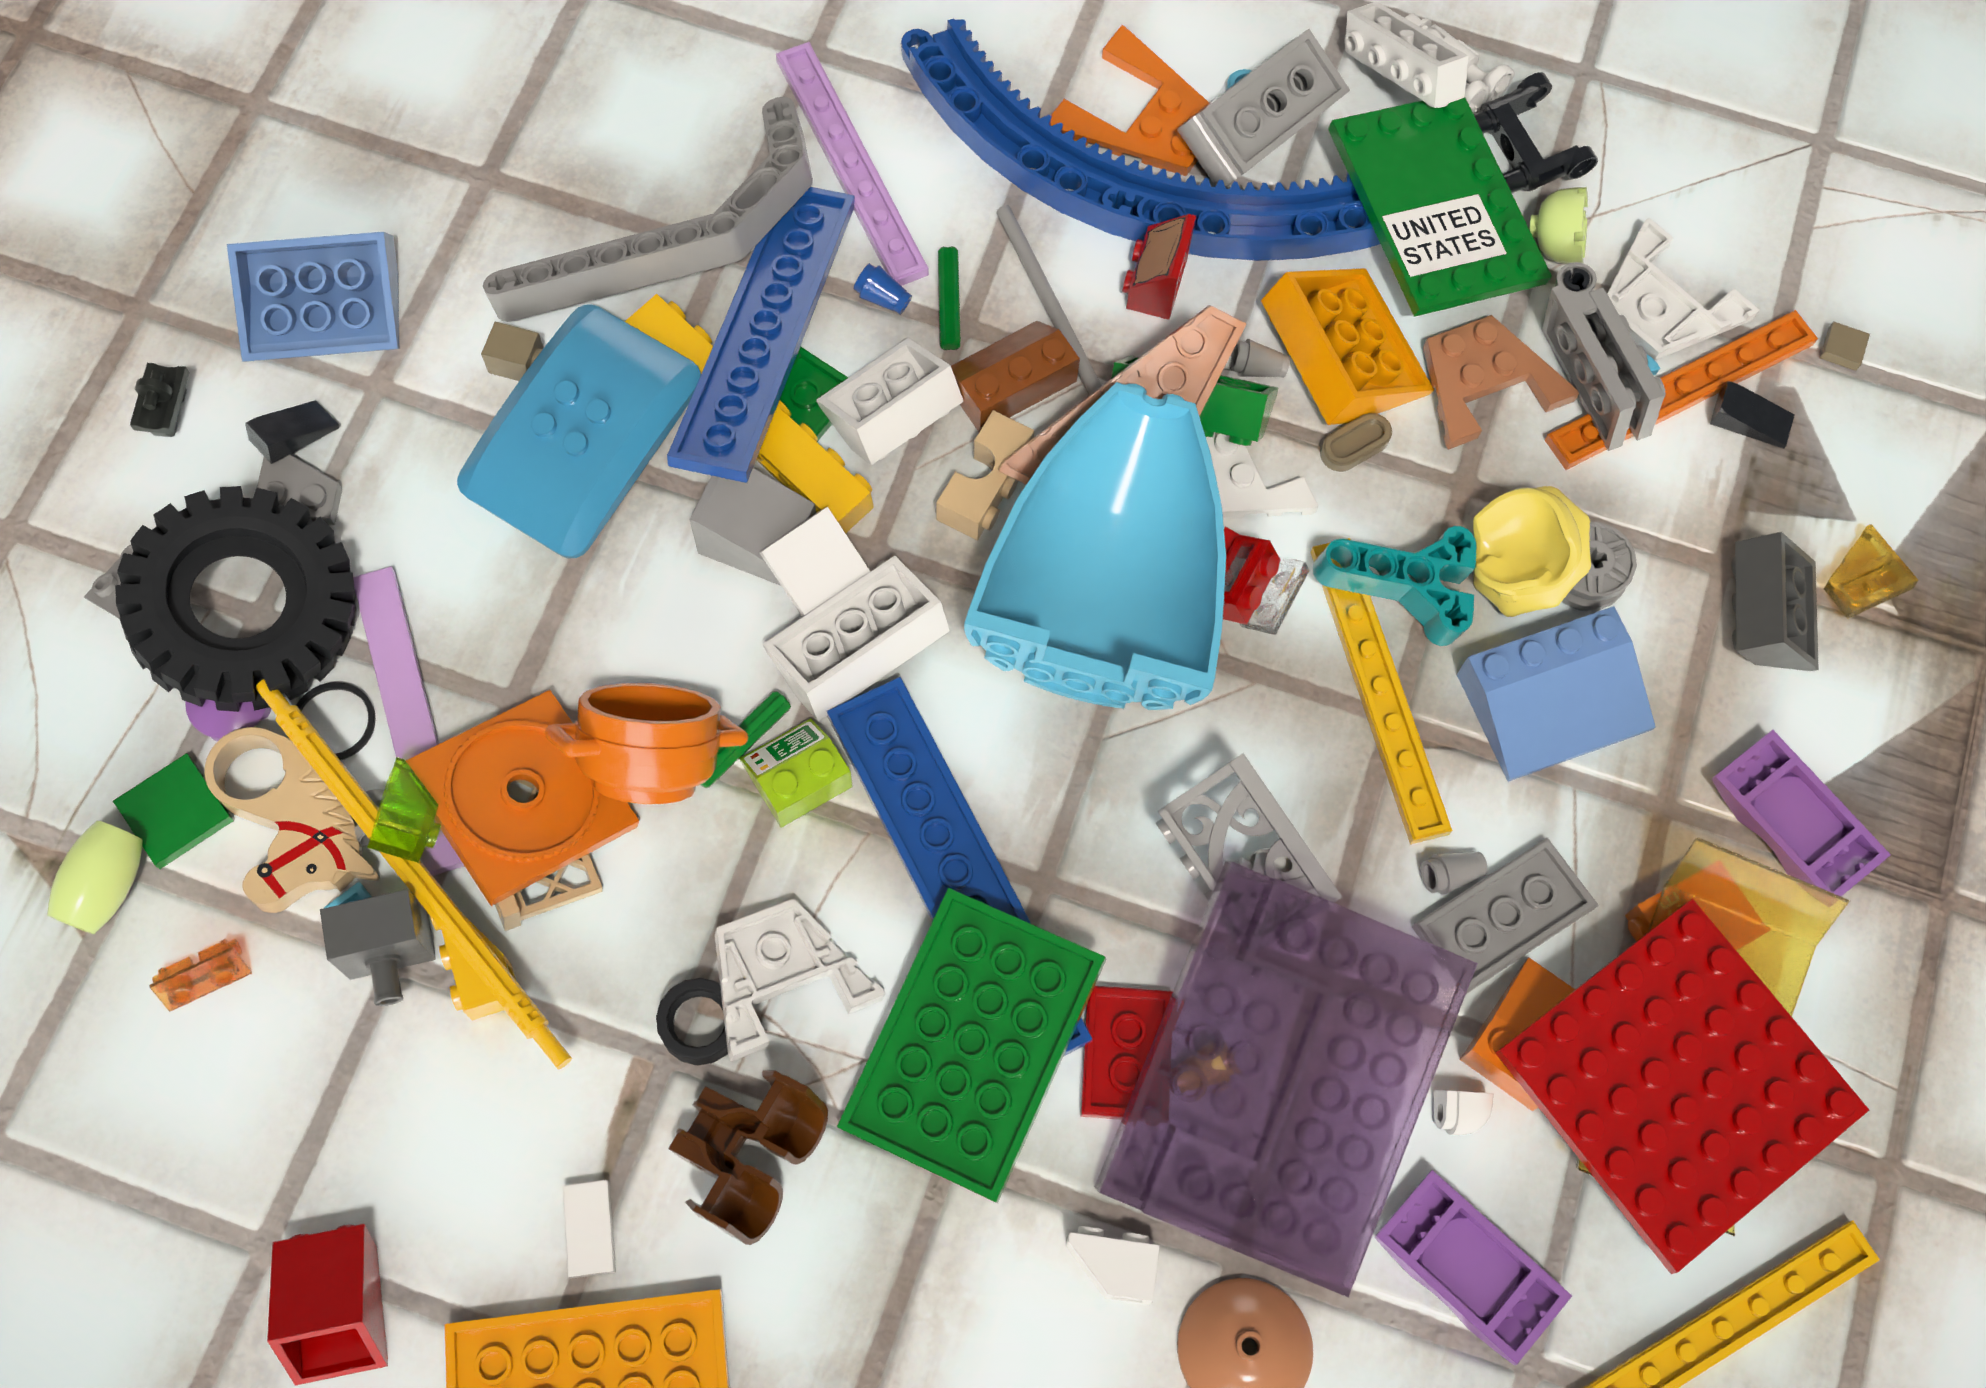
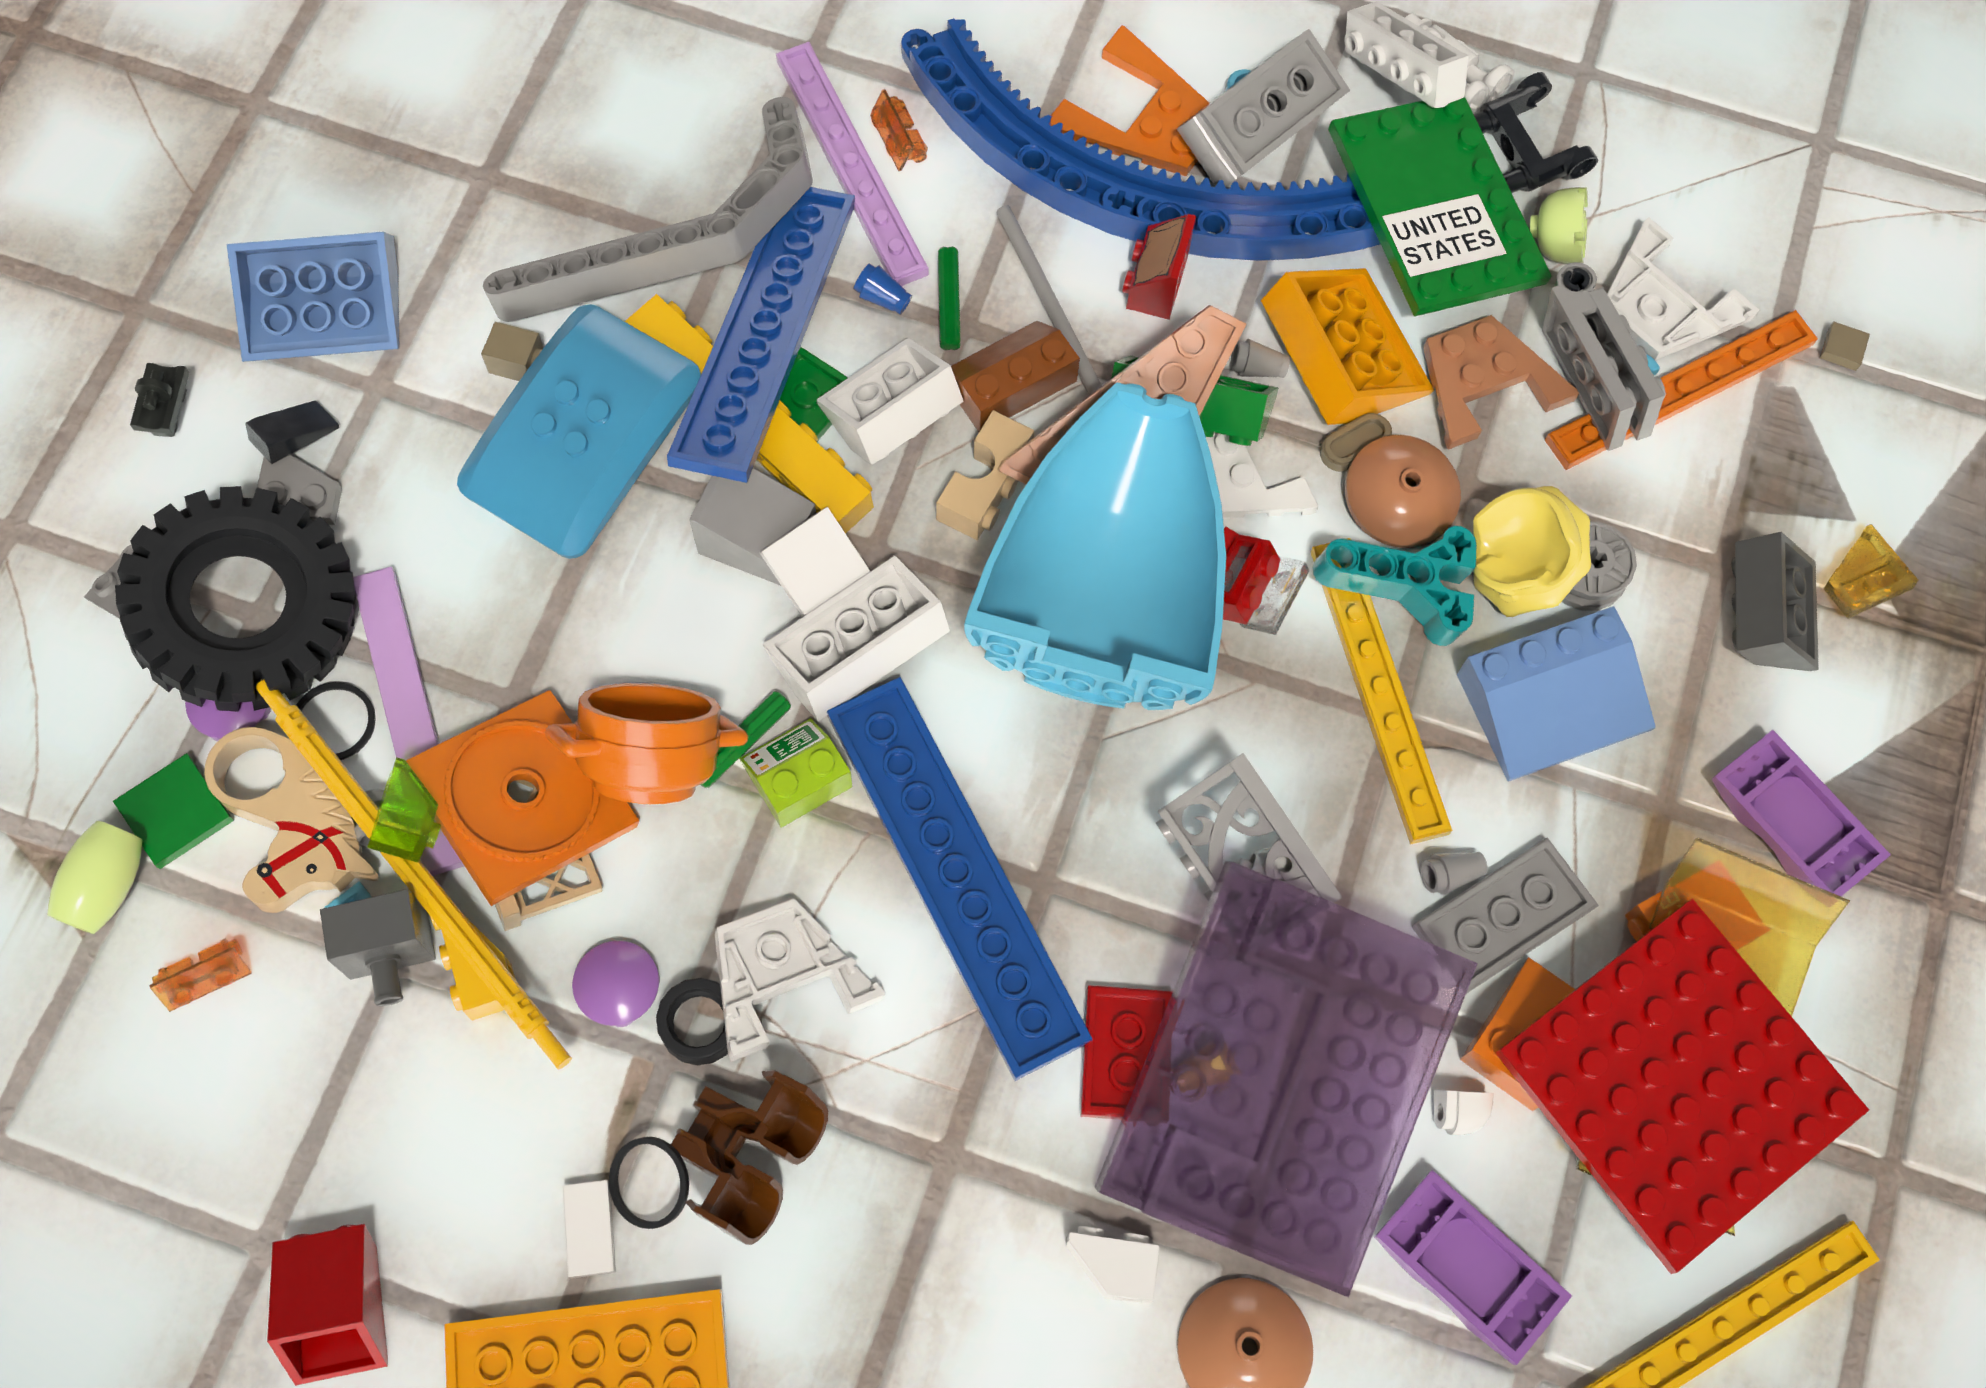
(614, 1189): none -> black piece
(615, 983): none -> medium lavender dish
(891, 121): none -> clear orange hinge
(972, 1044): green plate -> none
(1390, 507): none -> nougat dish
(1751, 415): black slope -> none

